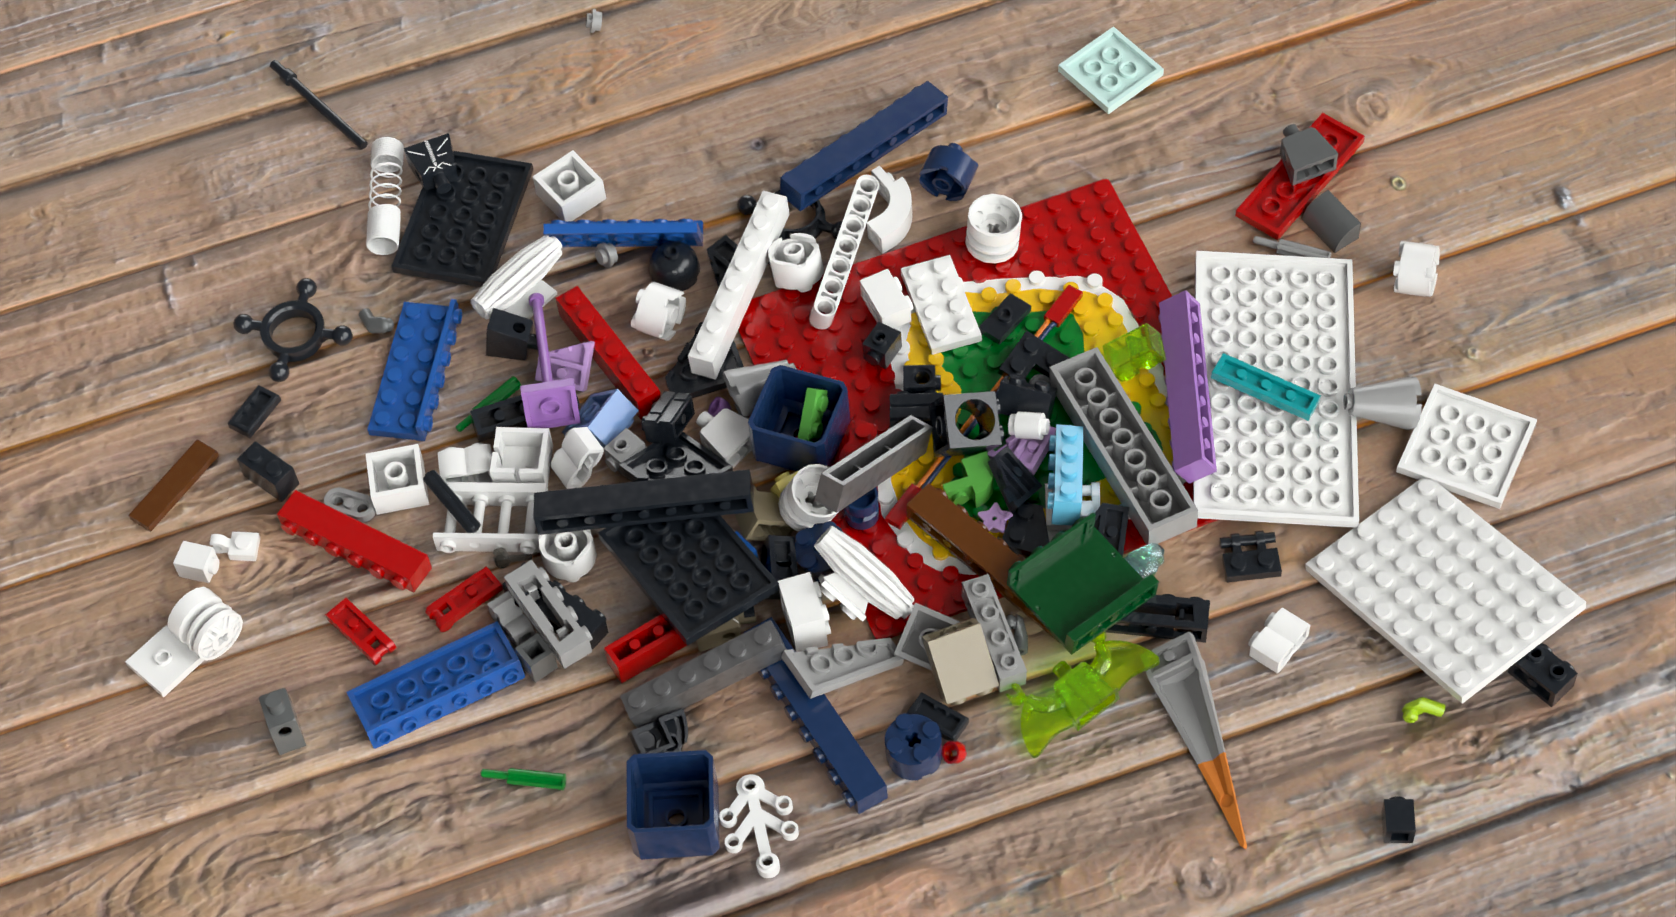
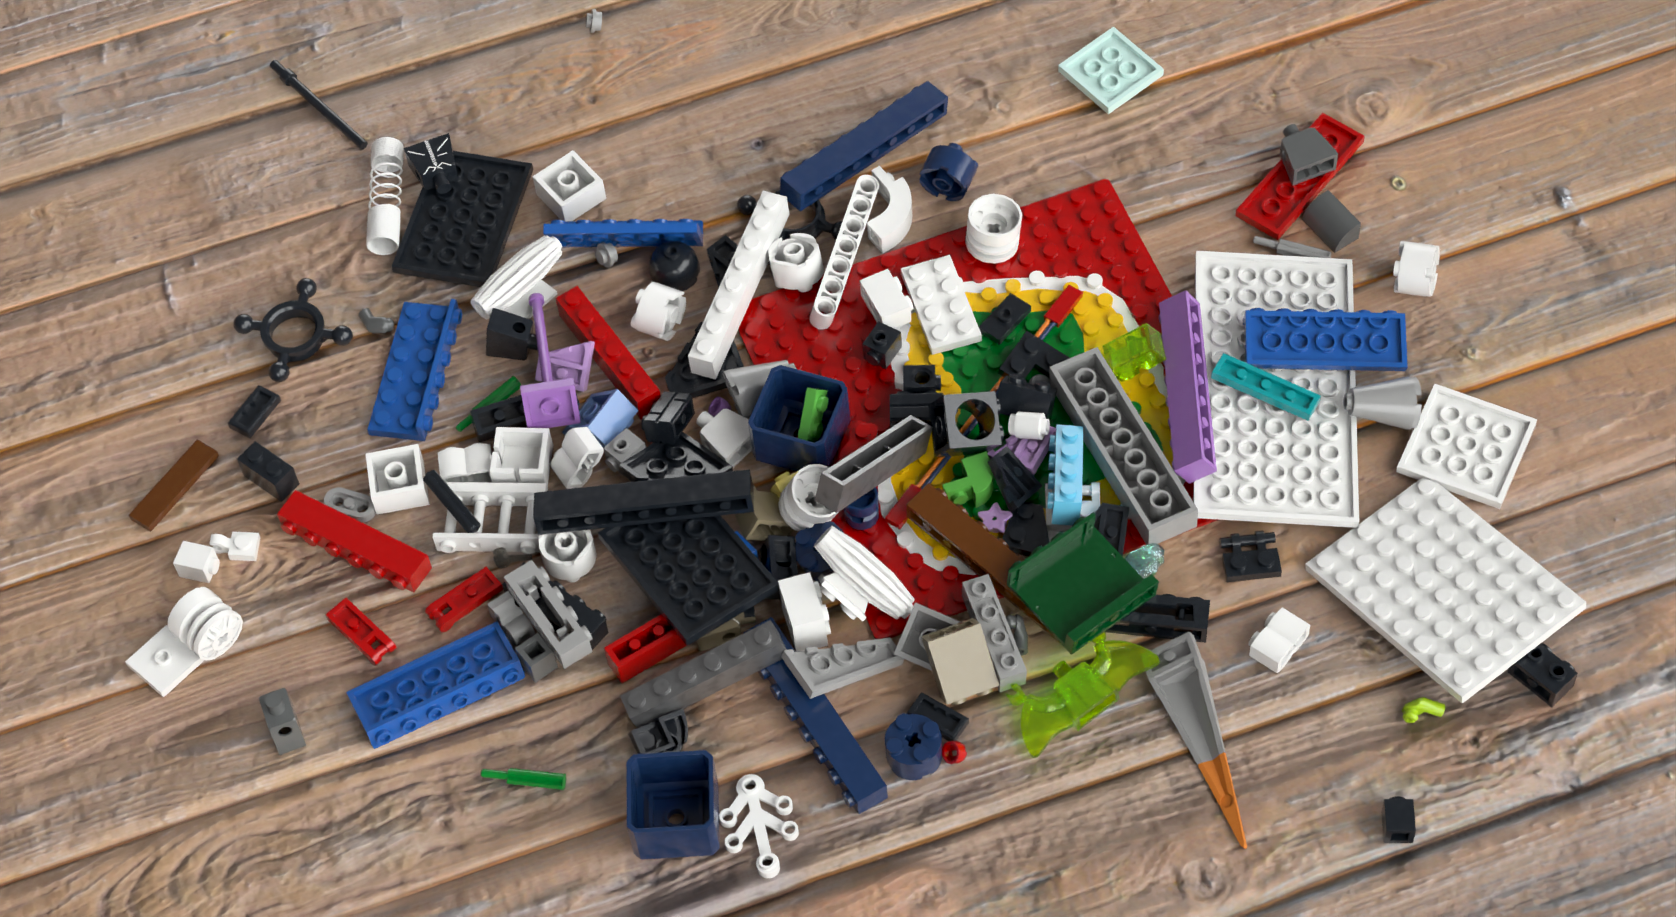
(1325, 340): none -> blue bracket

